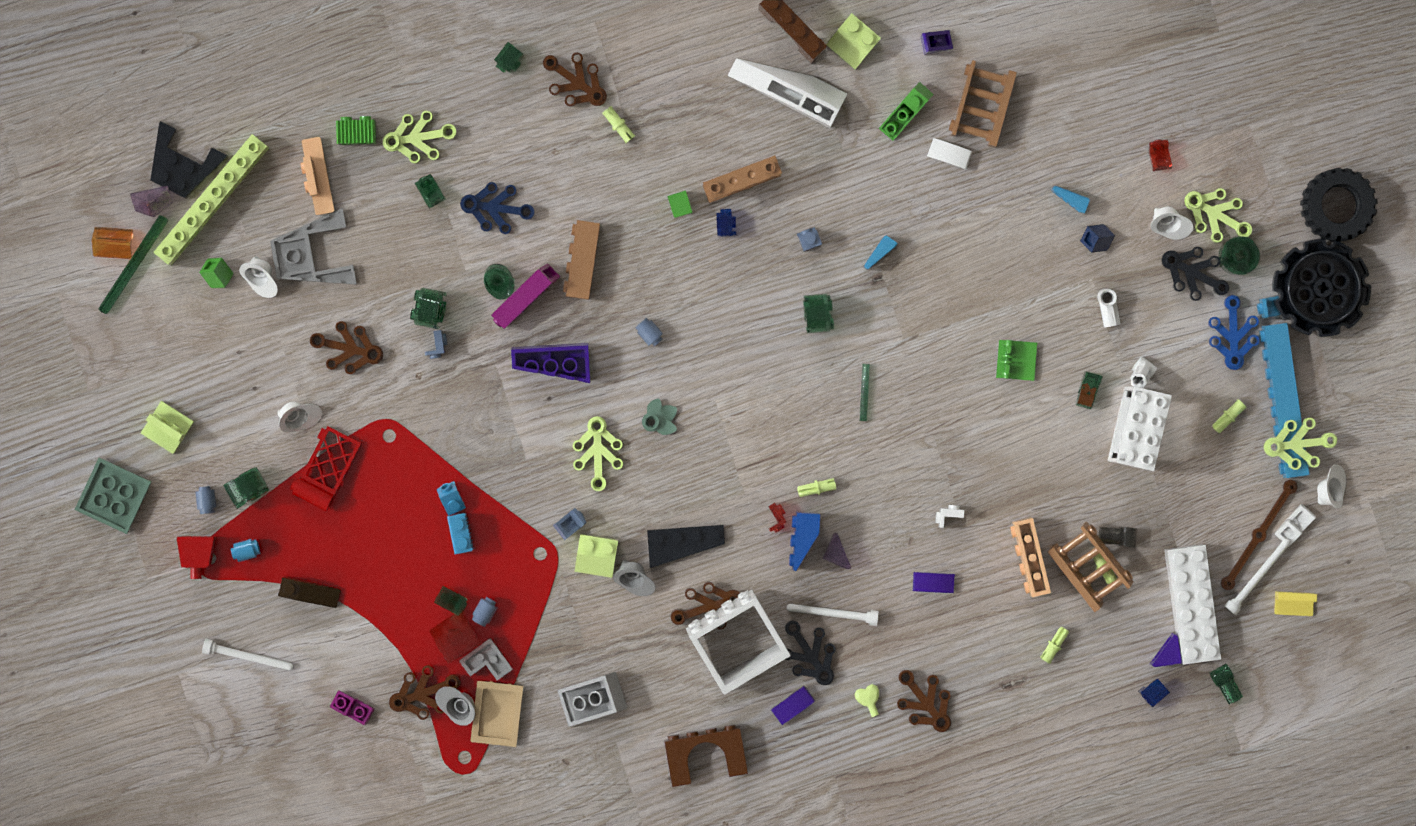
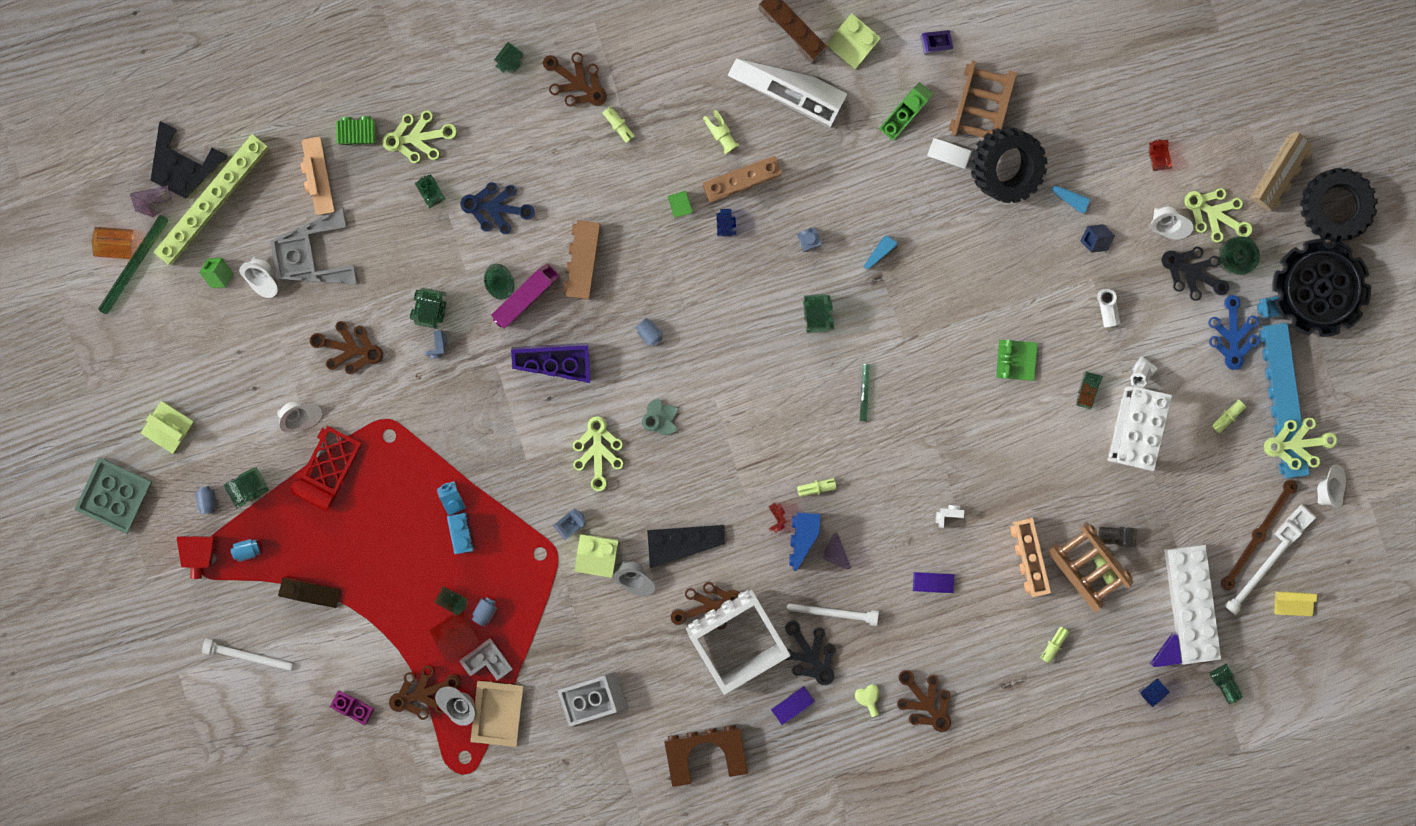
(721, 133): none -> yellowish green piece
(1026, 178): none -> black tyre
(1281, 171): none -> tan slope

